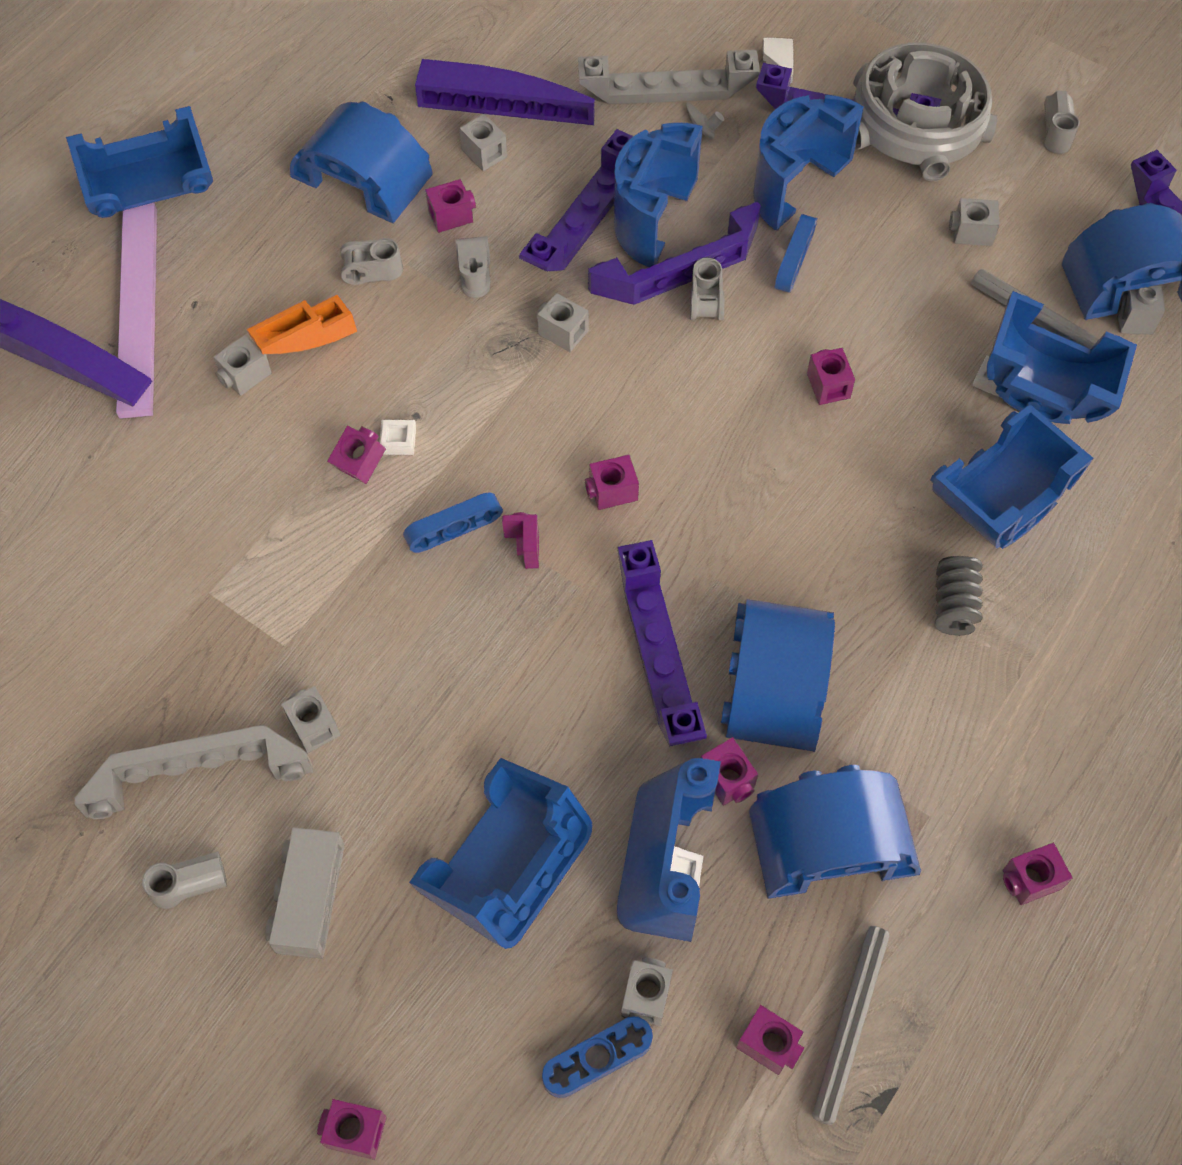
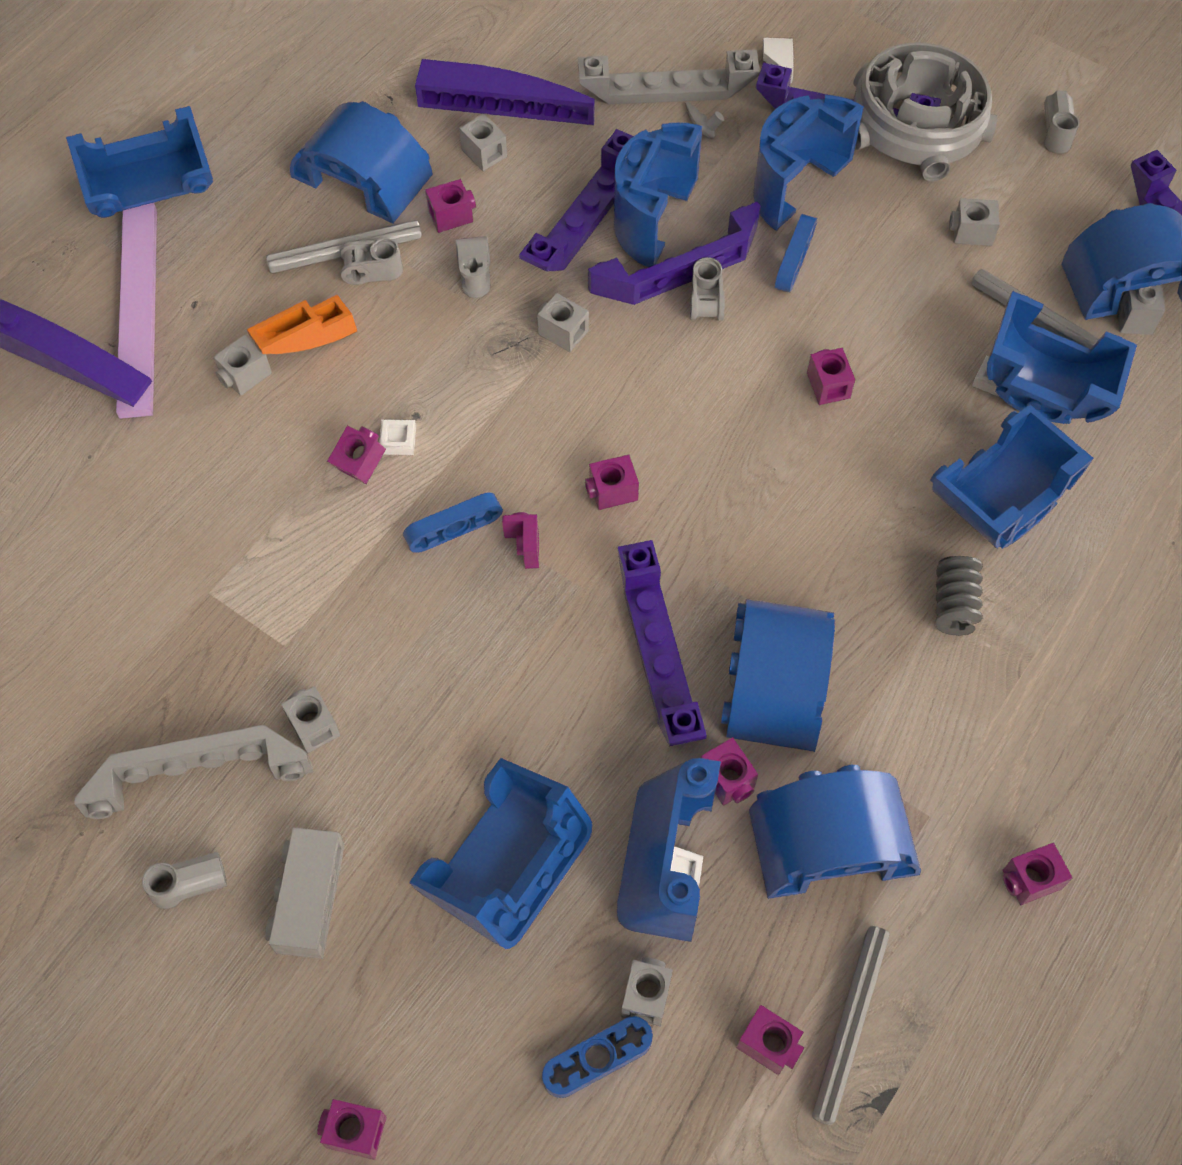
(332, 248): none -> light grey axle

